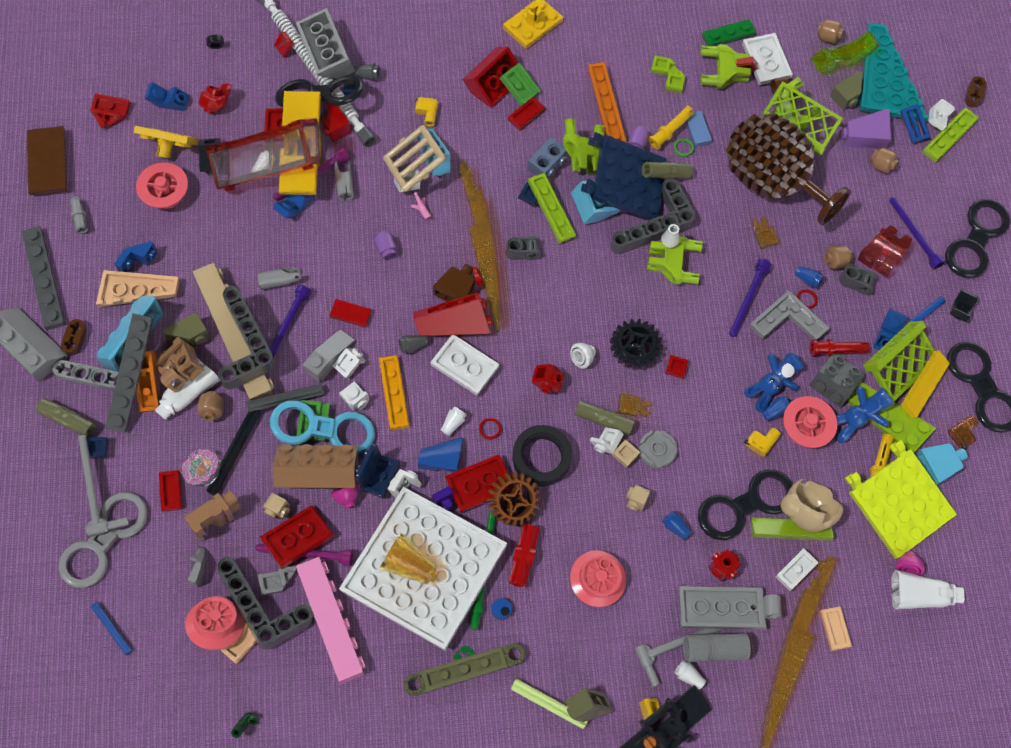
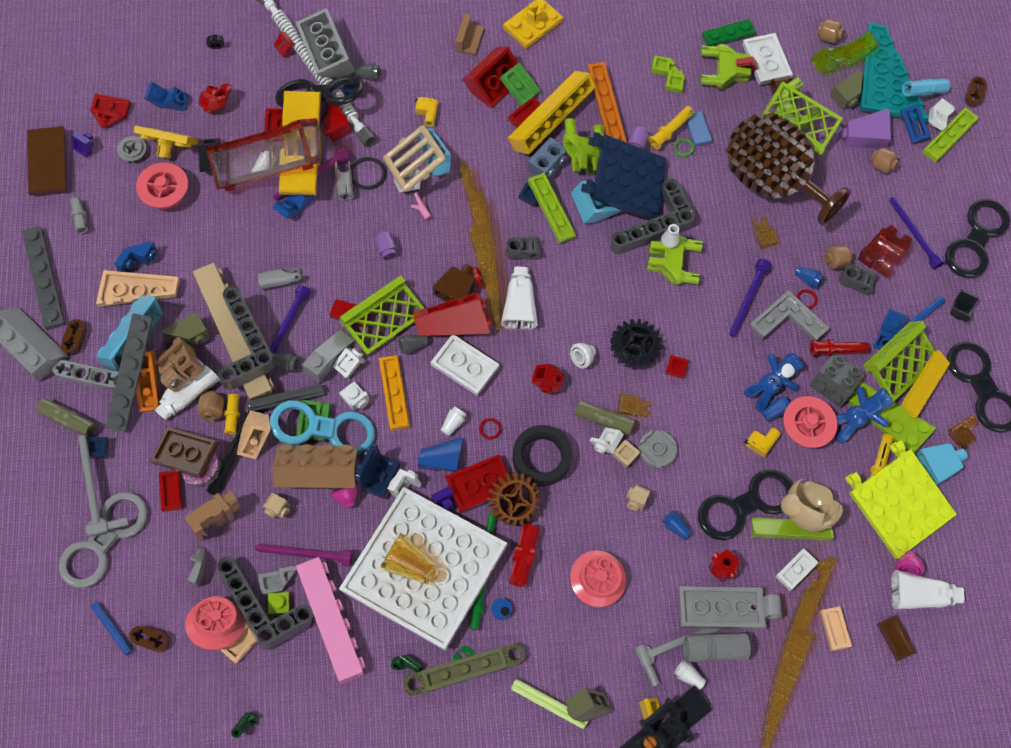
(82, 143): none -> dark purple tile
(129, 143): none -> light grey gear
(151, 634): none -> reddish brown beam
(184, 452): none -> reddish brown tile
(232, 414): none -> yellow pin
(253, 434): none -> light nougat slope
(278, 603): none -> lime plate
(288, 362): none -> dark grey cone
(296, 537): red tile -> none
(368, 159): none -> black piece
(370, 304): none -> lime fence
(405, 661): none -> dark green arm
(468, 36): none -> medium nougat panel
(520, 301): none -> white piece
(551, 112): none -> yellow brick
(667, 170): olive axle -> none
(896, 638): none -> reddish brown tile
(926, 87): none -> medium azure axle

